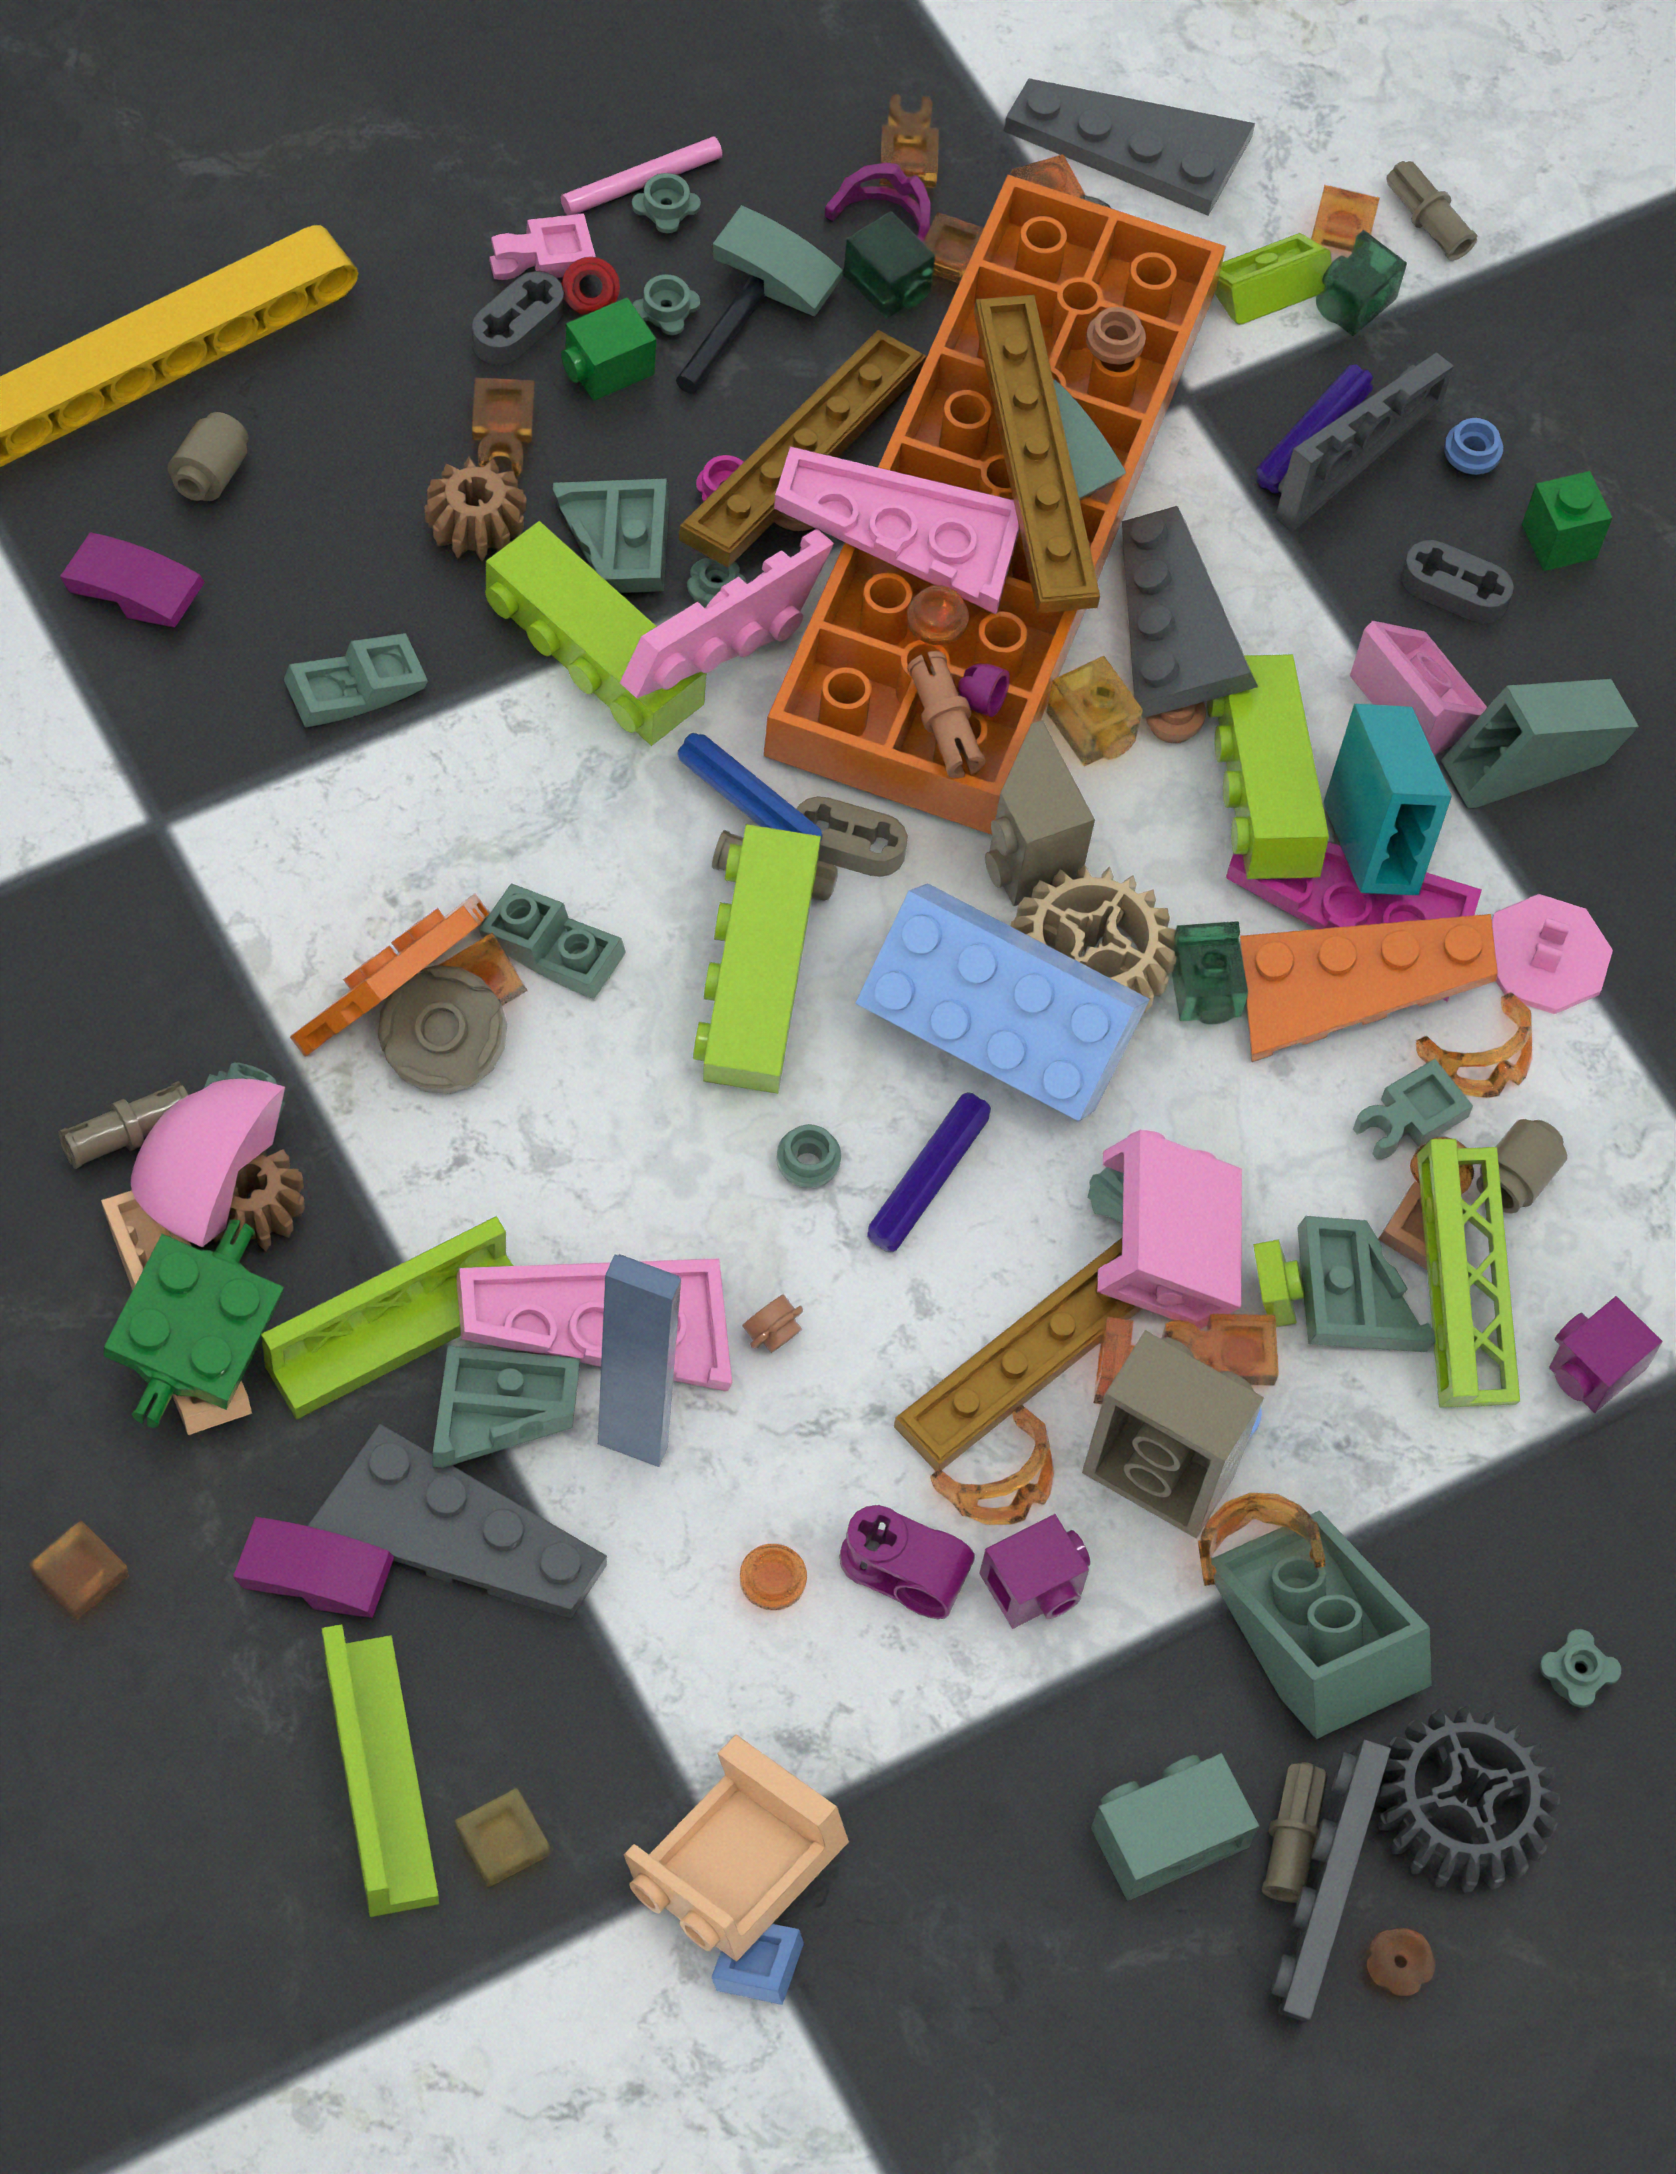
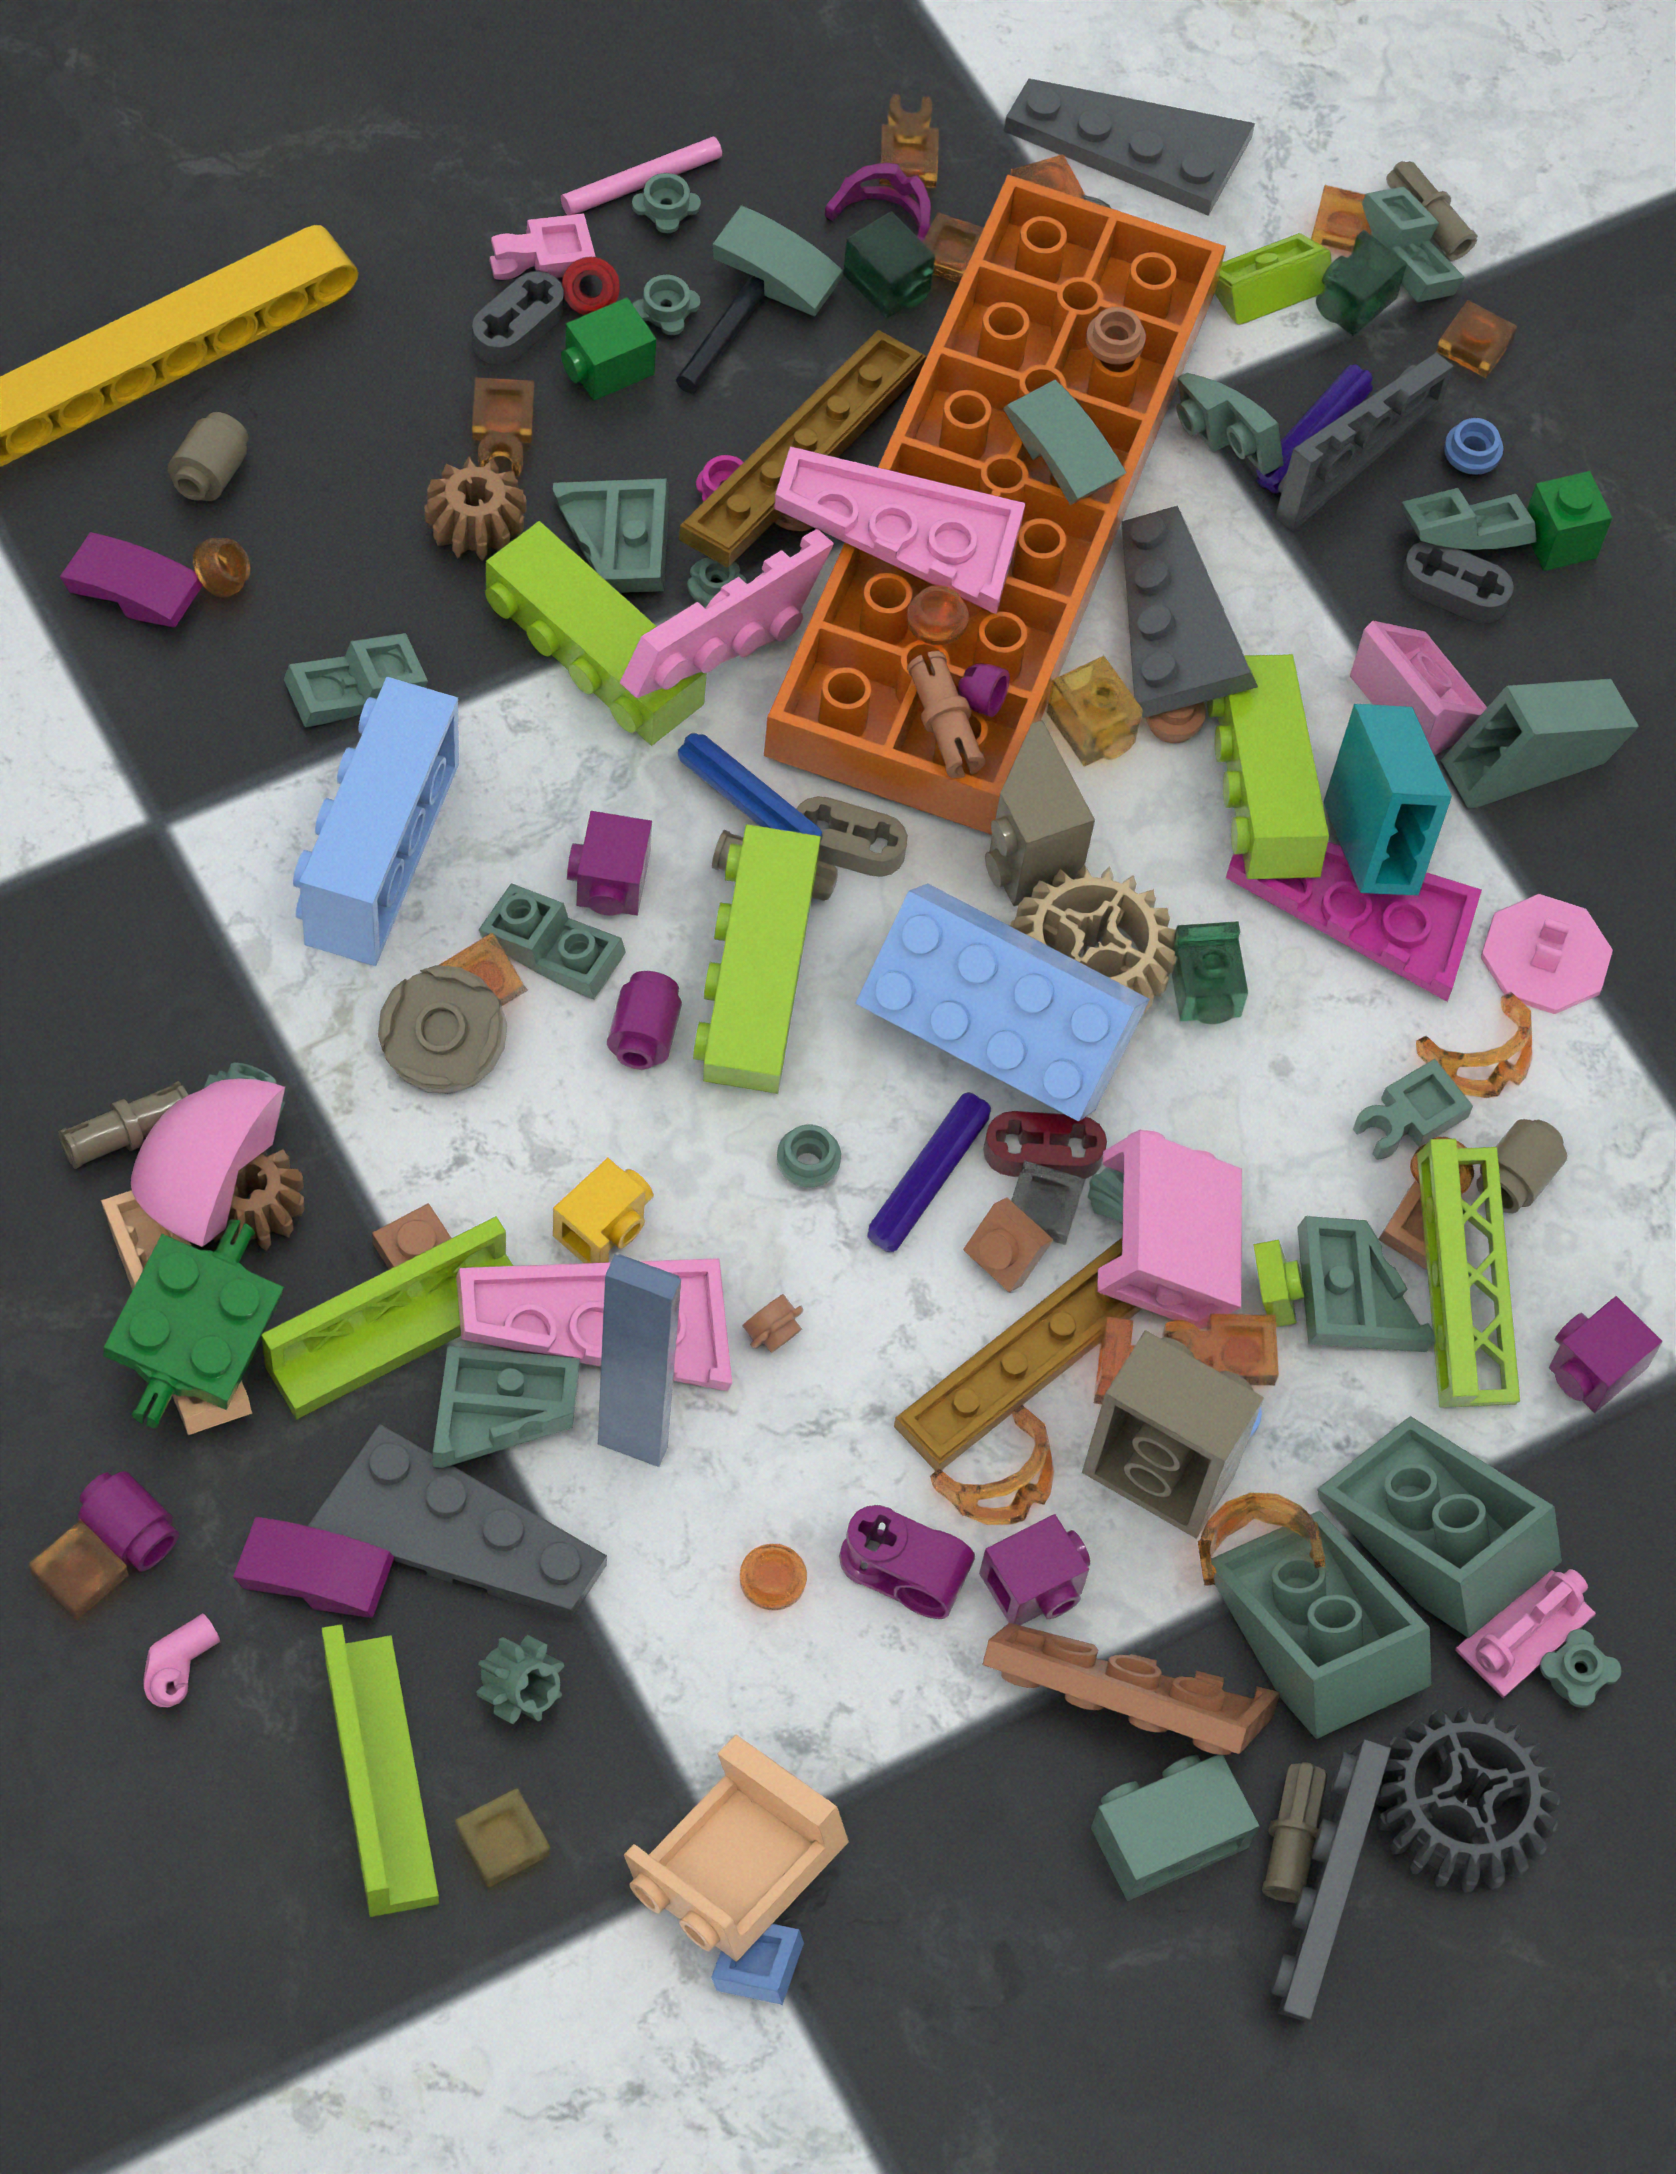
(128, 1519): none -> magenta brick
(170, 1661): none -> bright pink arm
(221, 566): none -> clear orange plate
(378, 820): none -> light blue brick
(389, 971): orange wing -> none
(409, 1236): none -> nougat plate
(520, 1679): none -> sand green gear
(602, 1212): none -> yellow brick
(611, 863): none -> magenta brick
(645, 1020): none -> magenta brick
(1008, 1244): none -> nougat plate
(1036, 454): pearl gold tile -> none
(1044, 1142): none -> dark red beam
(1048, 1198): none -> clear smoke plate
(1132, 1686): none -> nougat wing
(1228, 417): none -> sand green slope
(1350, 975): orange wing -> none
(1402, 1943): clear orange plate -> none
(1406, 230): none -> sand green slope
(1445, 1524): none -> sand green slope
(1453, 523): none -> sand green slope
(1476, 338): none -> clear orange plate
(1527, 1629): none -> bright pink hinge

